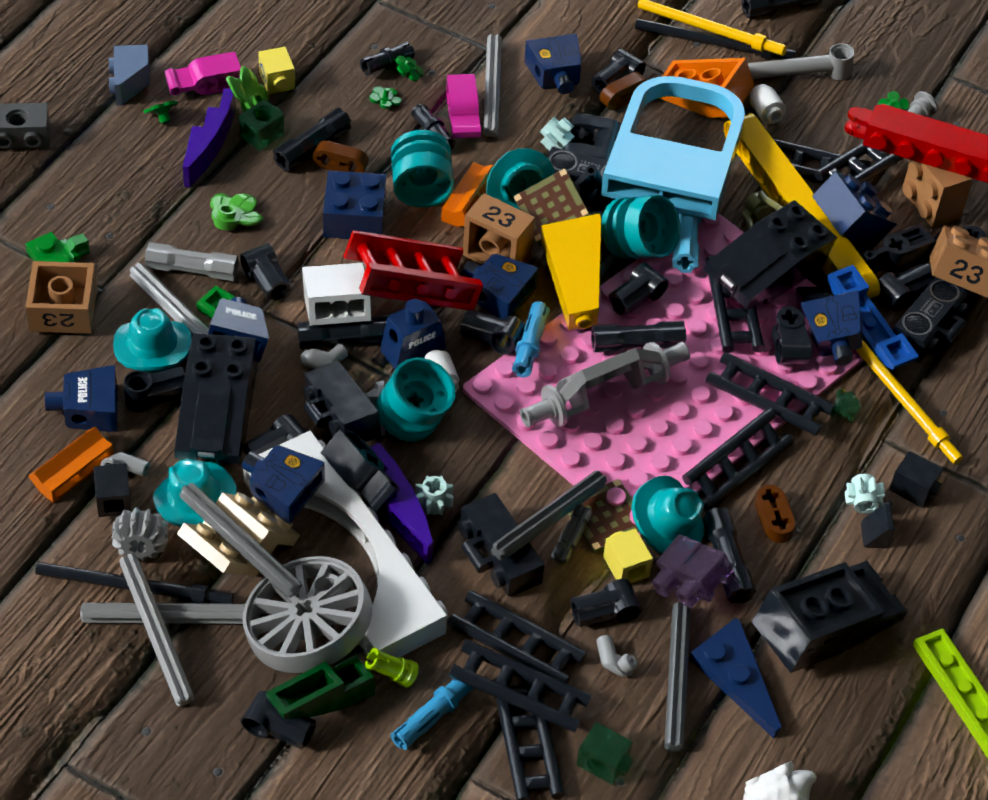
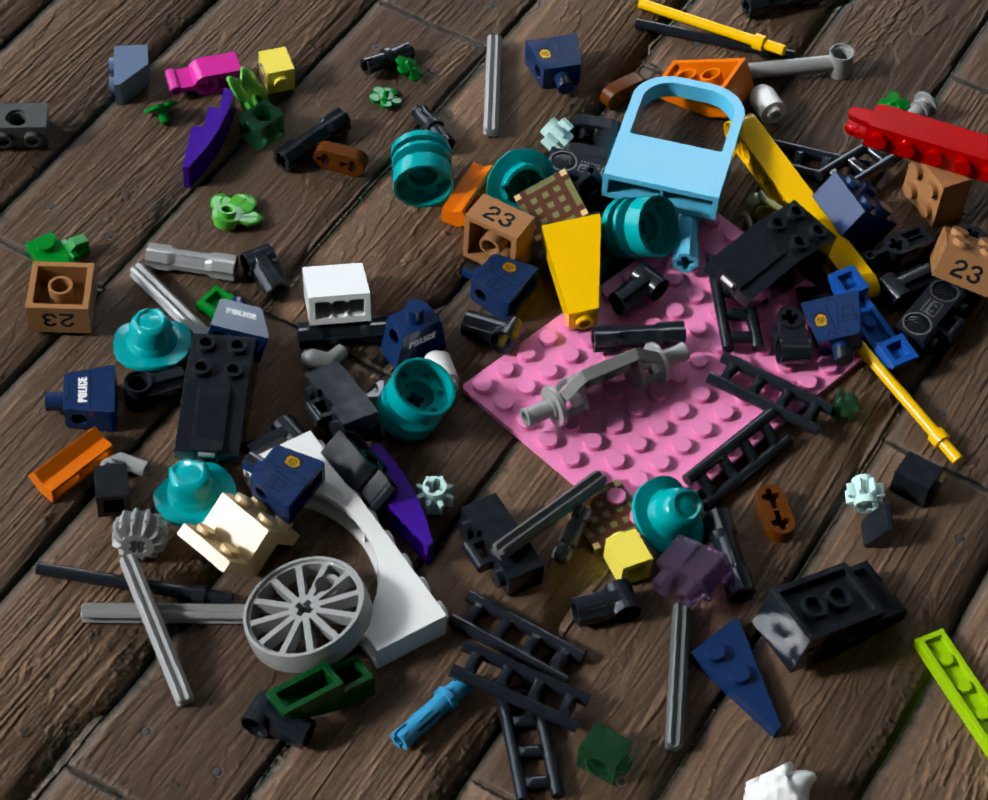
(240, 540): dark grey axle -> none
(353, 203): dark blue brick -> none
(397, 669): lime pin -> none
(412, 270): red fence -> none
(463, 105): dark pink piece -> none
(528, 347): dark azure pin -> none
(610, 660): light grey arm -> none
(621, 64): black piece -> none

